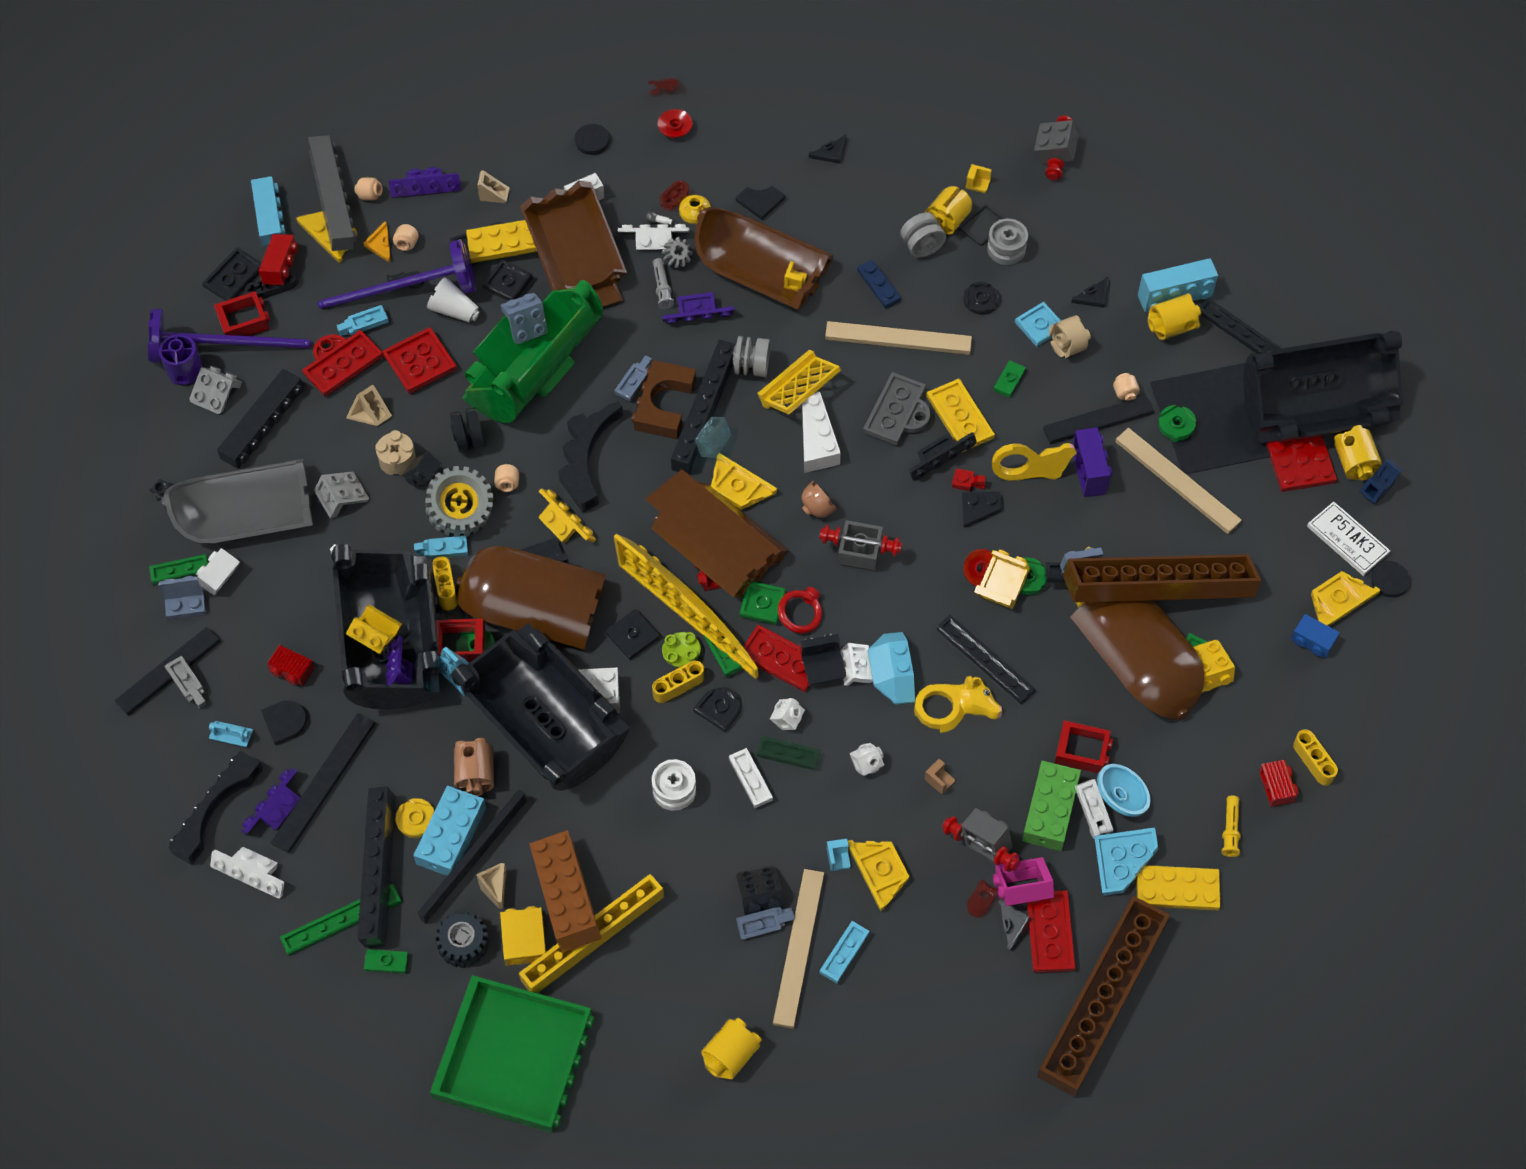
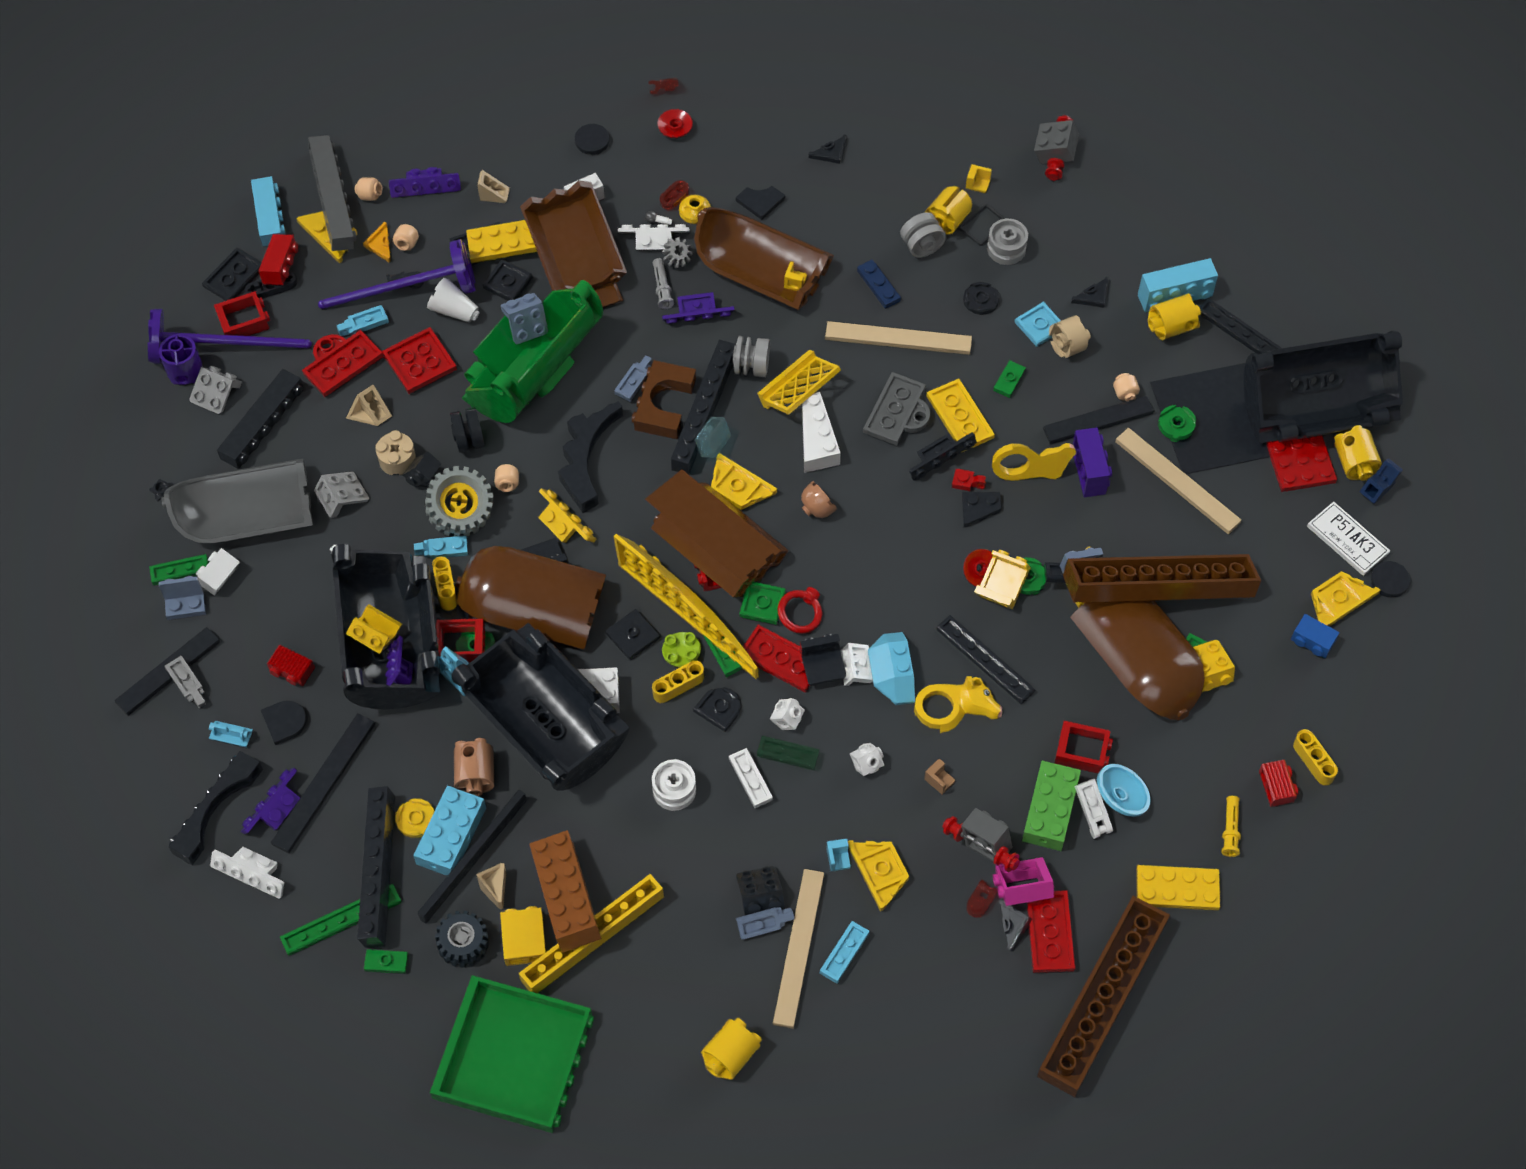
(860, 544): dark grey brick -> none
(1123, 857): medium azure plate -> none

